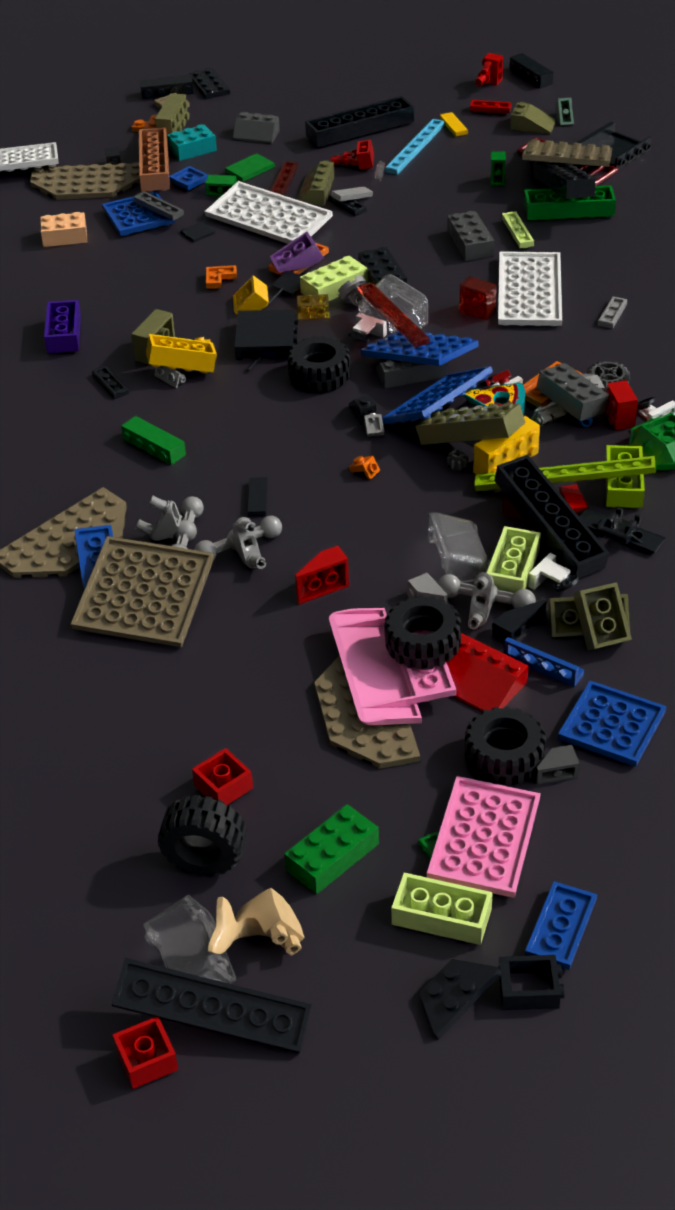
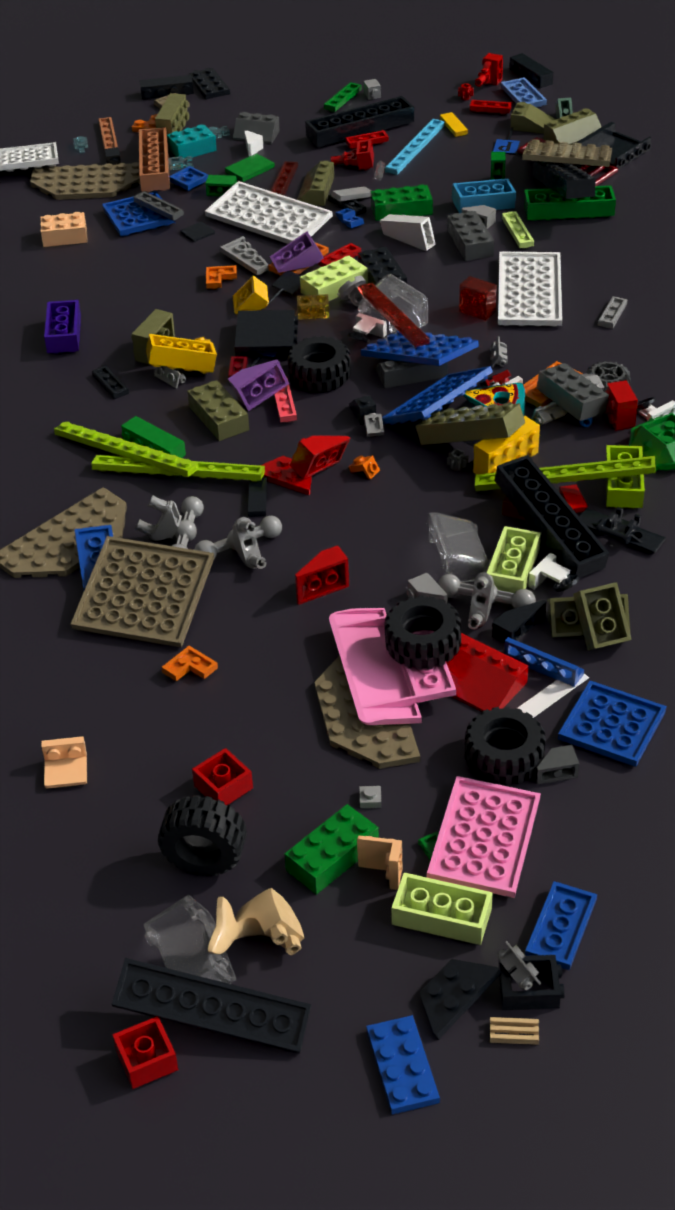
(65, 762): none -> light nougat bracket
(80, 143): none -> clear light blue plate
(107, 133): none -> nougat tile
(127, 449): none -> lime plate
(179, 162): none -> clear light blue plate
(189, 660): none -> orange plate
(206, 469): none -> lime plate
(218, 132): none -> clear light blue plate
(218, 410): none -> olive brick
(236, 364): none -> dark red plate
(243, 254): none -> light grey wing
(253, 142): none -> white slope
(258, 383): none -> medium lavender slope
(281, 473): none -> red wing
(285, 405): none -> coral plate
(318, 454): none -> red slope
(342, 97): none -> green plate
(347, 250): none -> red plate
(349, 218): none -> blue slope
(370, 796): none -> light grey plate
(372, 89): none -> light grey brick
(376, 137): none -> red plate
(381, 855): none -> light nougat bracket
(402, 201): none -> green brick
(402, 1065): none -> blue plate
(410, 230): none -> white slope
(465, 91): none -> red gear
(486, 214): none -> light grey slope
(491, 193): none -> dark azure brick
(498, 353): none -> light grey hinge
(507, 146): none -> blue piece
(514, 1027): none -> tan tile
(523, 91): none -> medium blue plate
(524, 974): none -> light grey hinge
(548, 696): none -> white sticker
(571, 127): none -> olive slope

